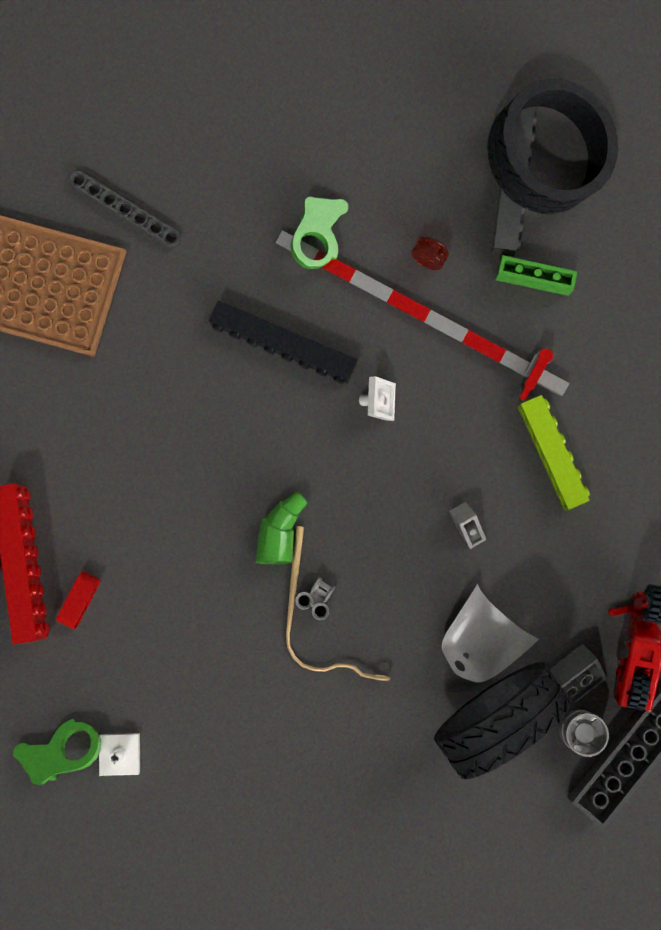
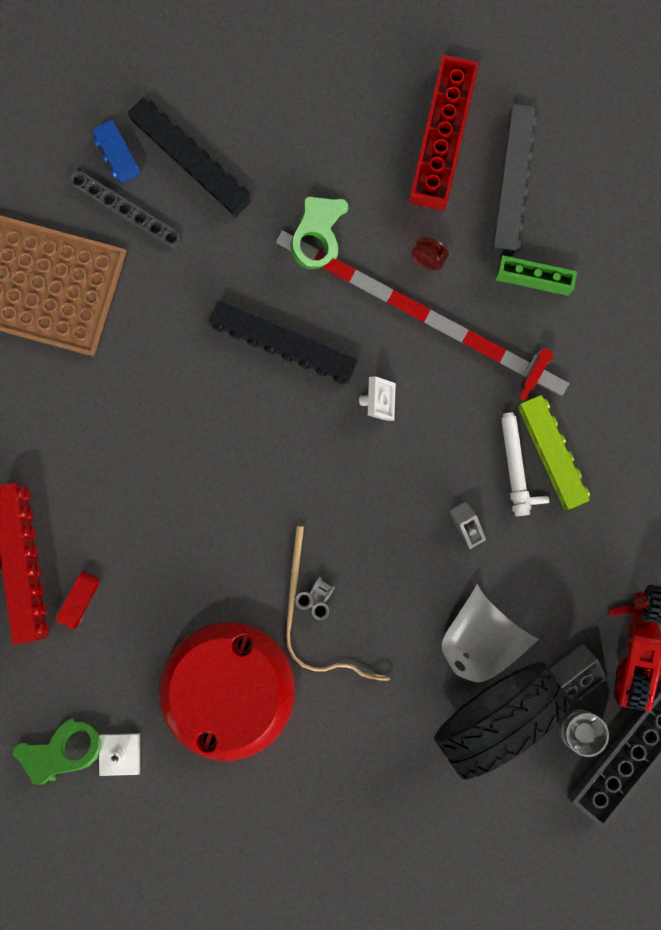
(115, 151): none -> blue brick
(189, 156): none -> black brick
(227, 691): none -> red cylinder
(276, 531): bright green piece -> none
(443, 133): none -> red brick
(520, 496): none -> white cylinder
(589, 117): black tyre -> none

